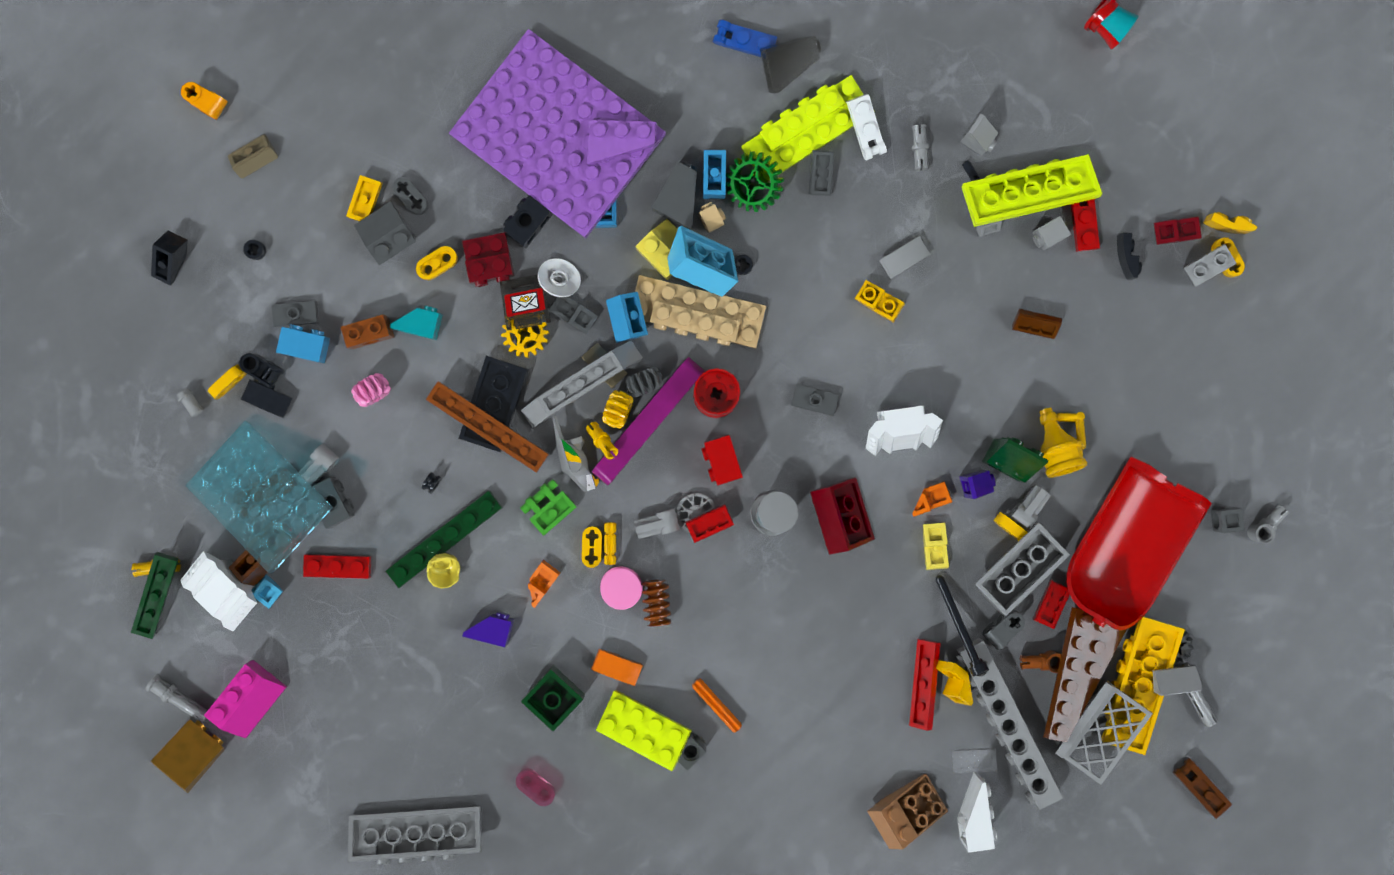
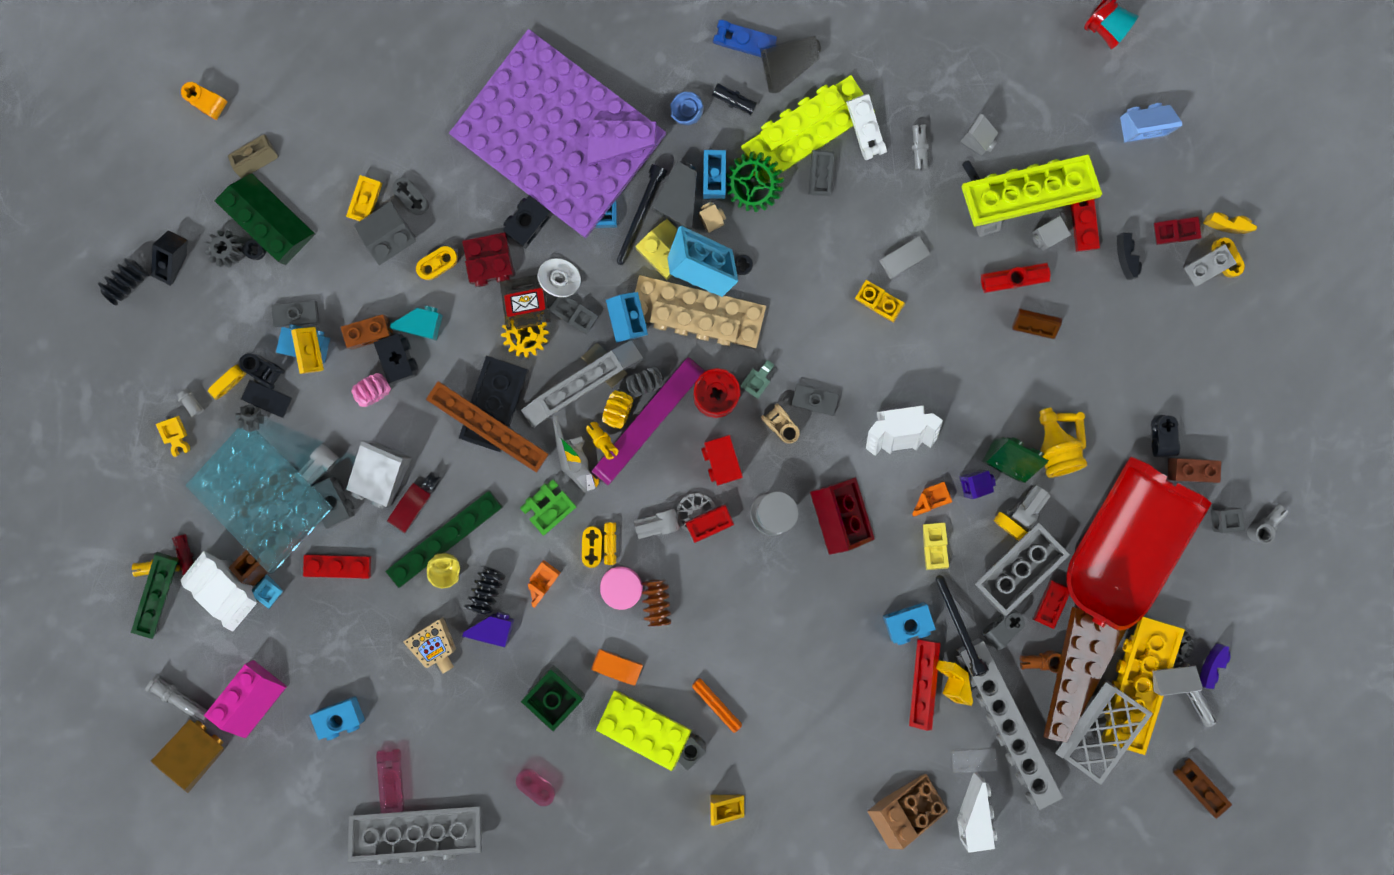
(122, 281): none -> black piece
(172, 432): none -> yellow plate
(183, 552): none -> dark red pin
(224, 240): none -> dark grey gear
(249, 418): none -> dark grey gear
(265, 218): none -> dark green slope
(307, 350): none -> yellow plate
(324, 721): none -> dark azure brick
(377, 473): none -> slope
(387, 350): none -> black brick
(390, 781): none -> clear pink plate
(408, 508): none -> dark red slope
(433, 645): none -> tan torso
(485, 591): none -> black piece
(656, 175): none -> black piece
(686, 108): none -> medium blue hair
(726, 808): none -> yellow slope
(734, 99): none -> black pin
(756, 382): none -> sand green plate
(780, 423): none -> tan piece
(896, 620): none -> dark azure brick
(1028, 276): none -> red piece
(1149, 122): none -> light blue slope
(1165, 439): none -> black piece
(1194, 470): none -> copper brick
(1217, 658): none -> dark purple slope

